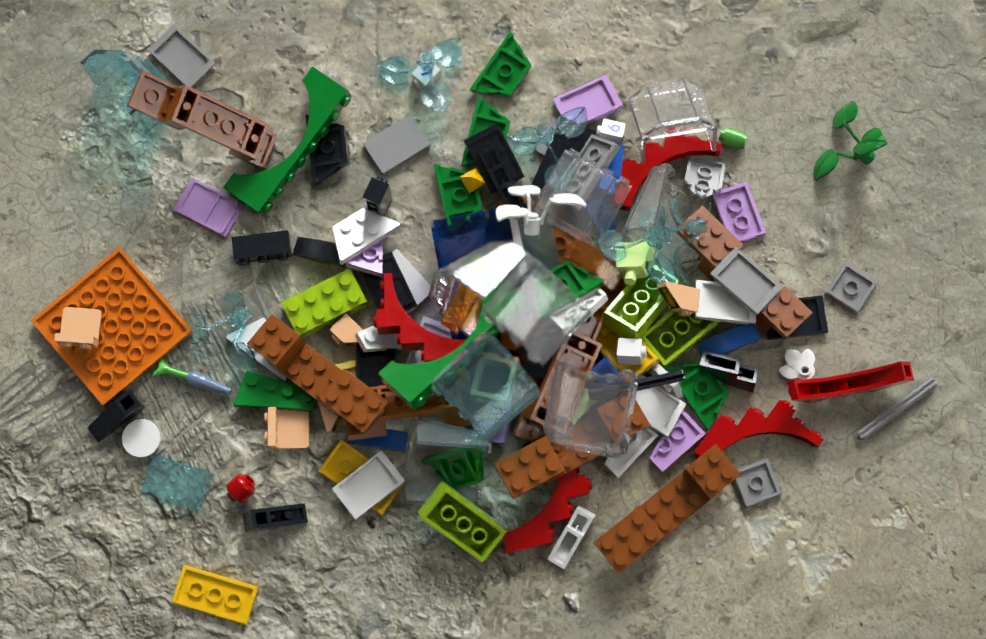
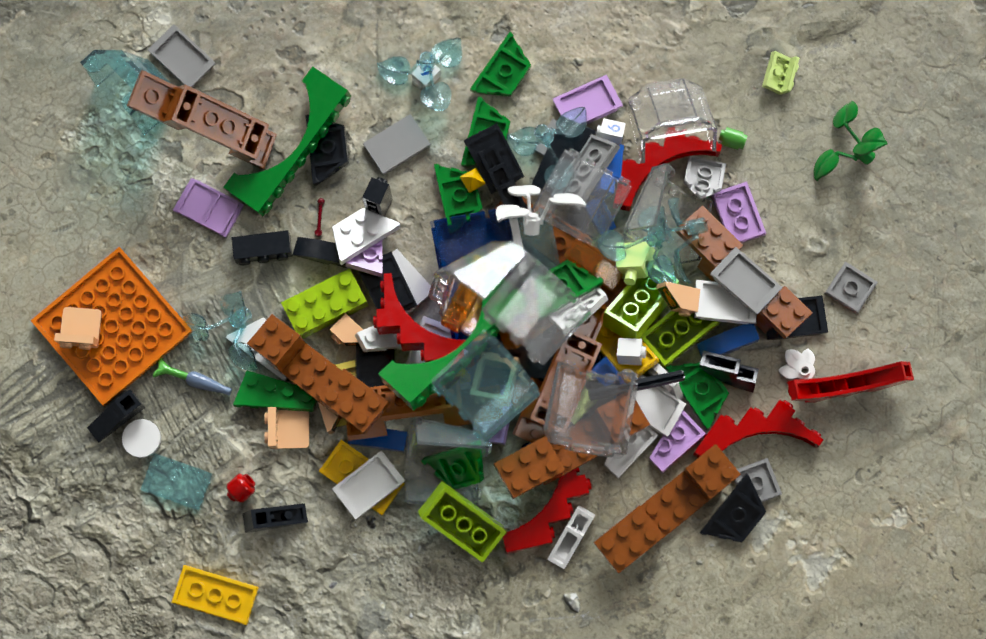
(318, 232): none -> dark red hinge
(737, 513): none -> black wing
(780, 73): none -> yellowish green bracket
(896, 409): light grey axle -> none

